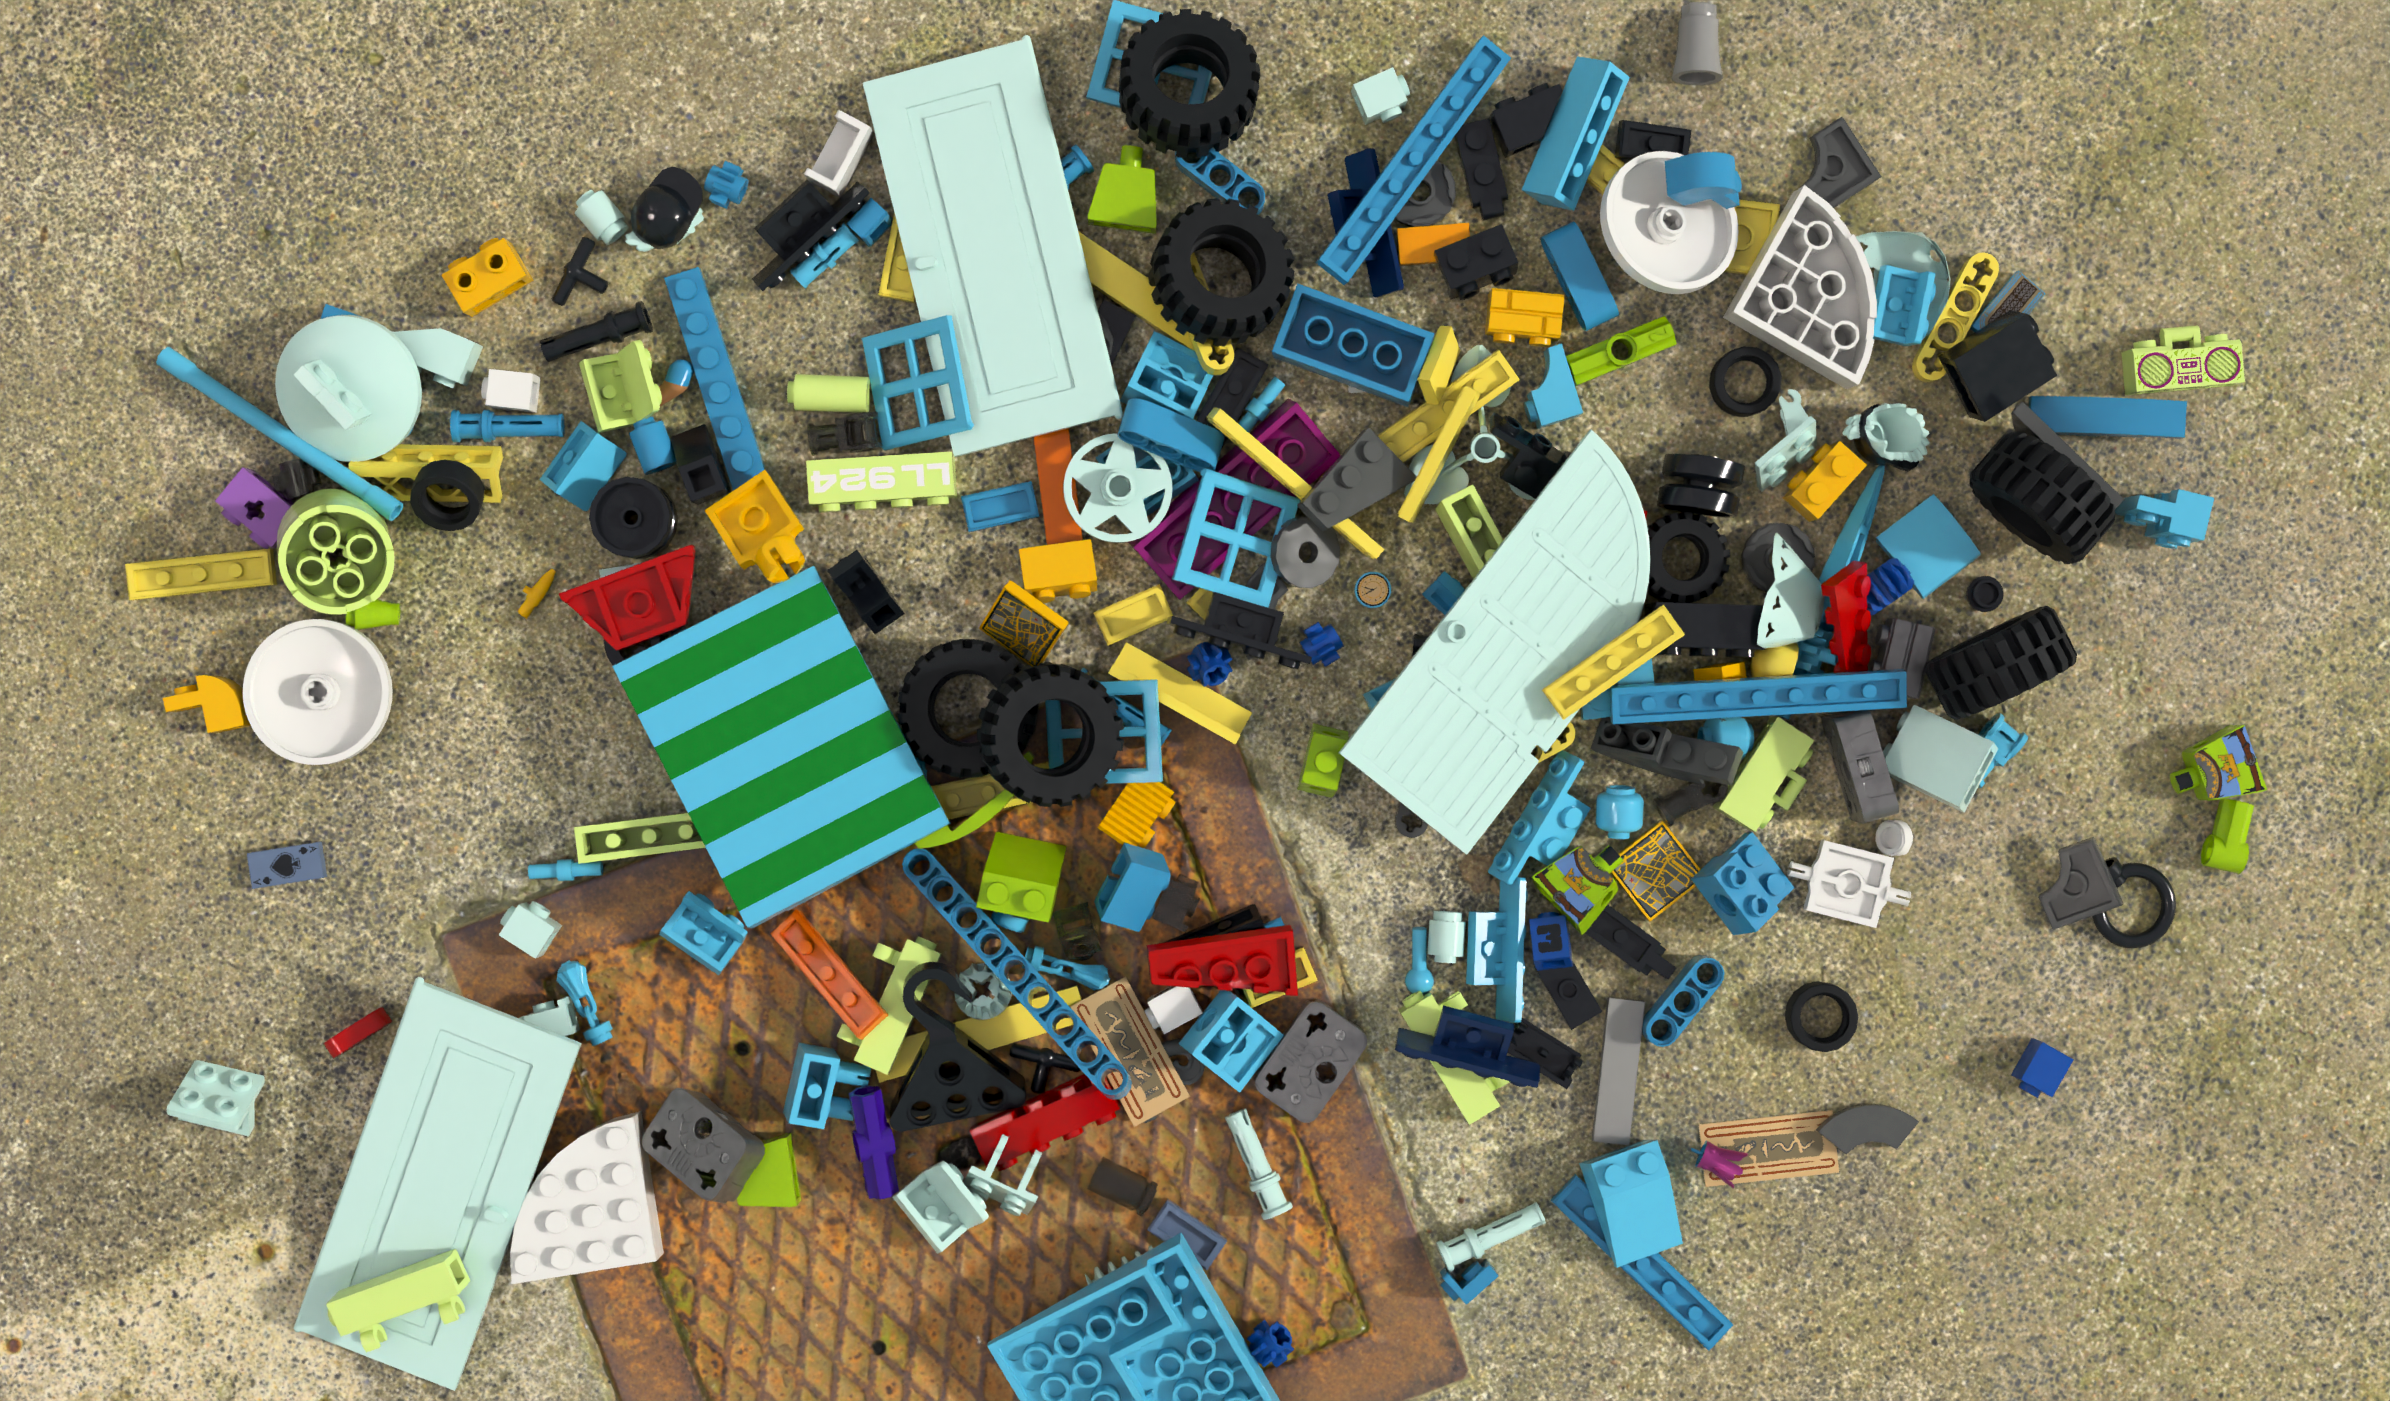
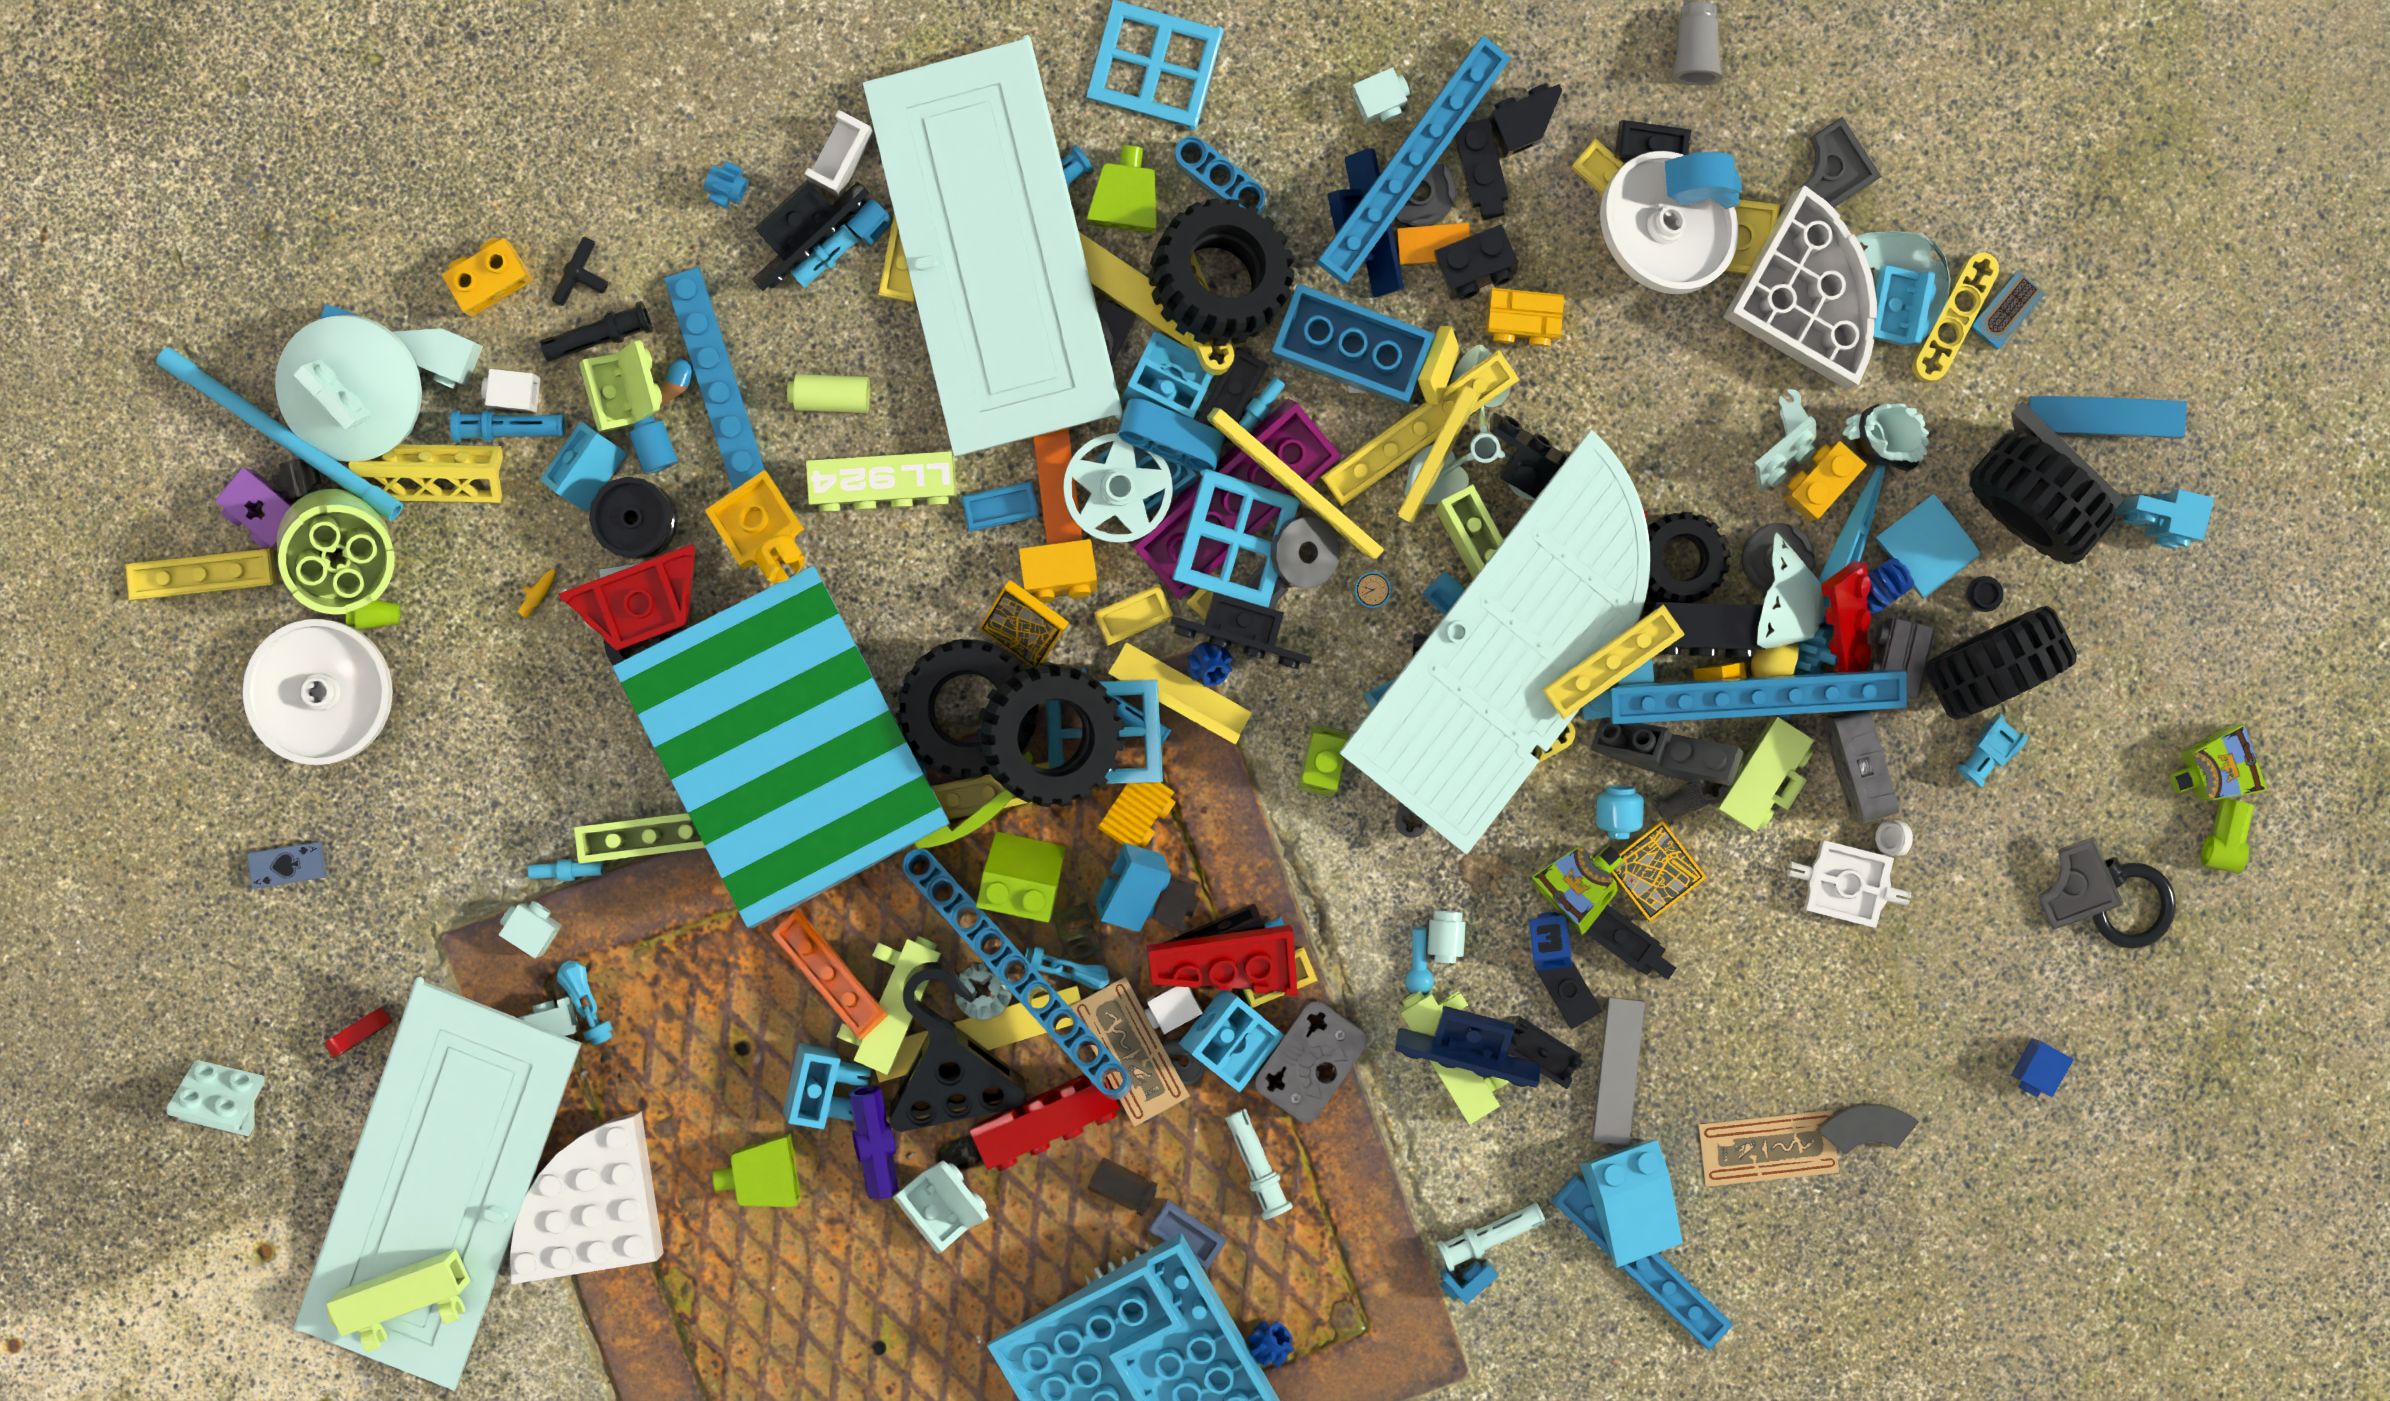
(219, 699): yellow brick -> none
(441, 516): black tyre -> none
(601, 216): light aqua brick -> none
(666, 211): black hair -> none
(699, 465): black slope -> none
(703, 1145): flat silver axle -> none
(704, 932): medium azure bracket -> none
(847, 434): clear smoke connector -> none
(866, 591): black brick -> none
(950, 375): medium azure window -> none
(1010, 922): medium azure tile -> none
(1013, 1200): light aqua plate -> none
(1045, 1059): black piece -> none
(1195, 41): black tyre -> none
(1321, 644): blue gear -> none
(1355, 481): dark grey wing -> none
(1497, 949): medium azure bracket -> none
(1546, 822): medium azure bracket -> none
(1557, 395): medium azure arch -> none
(1575, 133): medium azure brick -> none
(1579, 276): dark azure beam -> none
(1640, 341): lime piece -> none
(1699, 994): dark azure beam -> none
(1701, 480): black wheel -> none
(1714, 1160): flat silver piece -> none
(1728, 731): medium azure head -> none
(1743, 885): dark azure brick -> none
(1771, 372): black tyre -> none
(1844, 1032): black tyre -> none
(1938, 757): light aqua brick -> none
(1998, 365): black brick -> none
(2165, 369): yellowish green piece -> none

